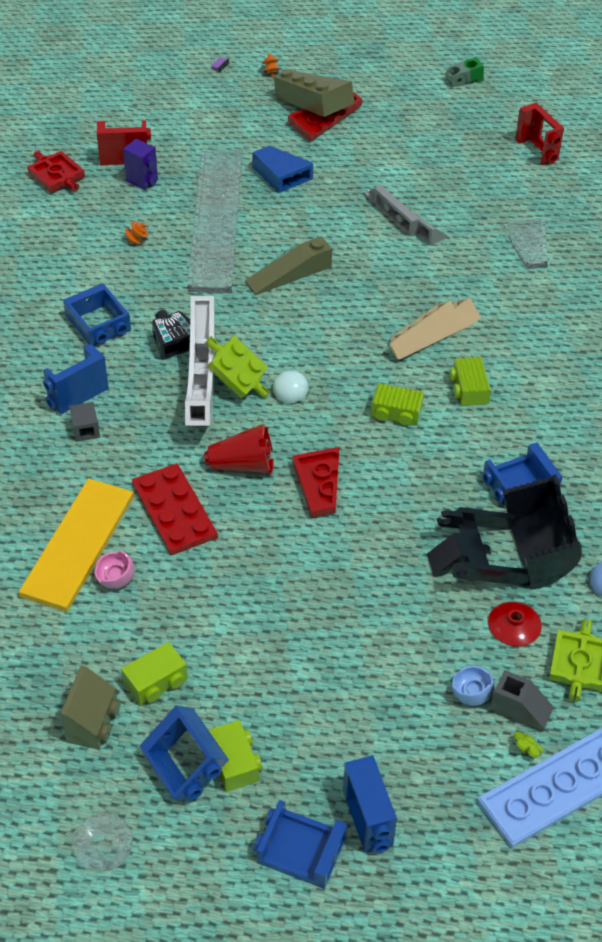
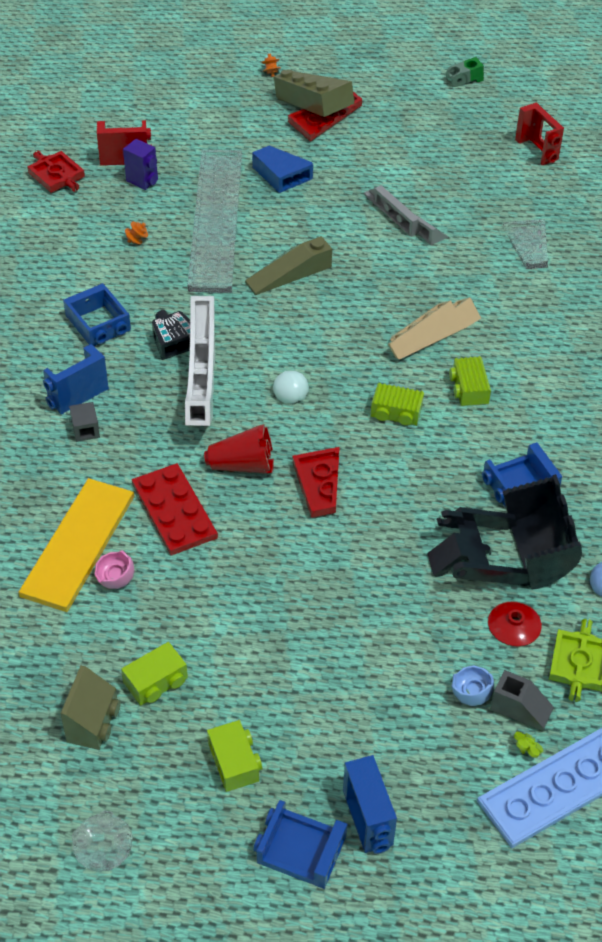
(166, 735): blue window -> none
(220, 64): piece -> none
(237, 366): lime plate -> none

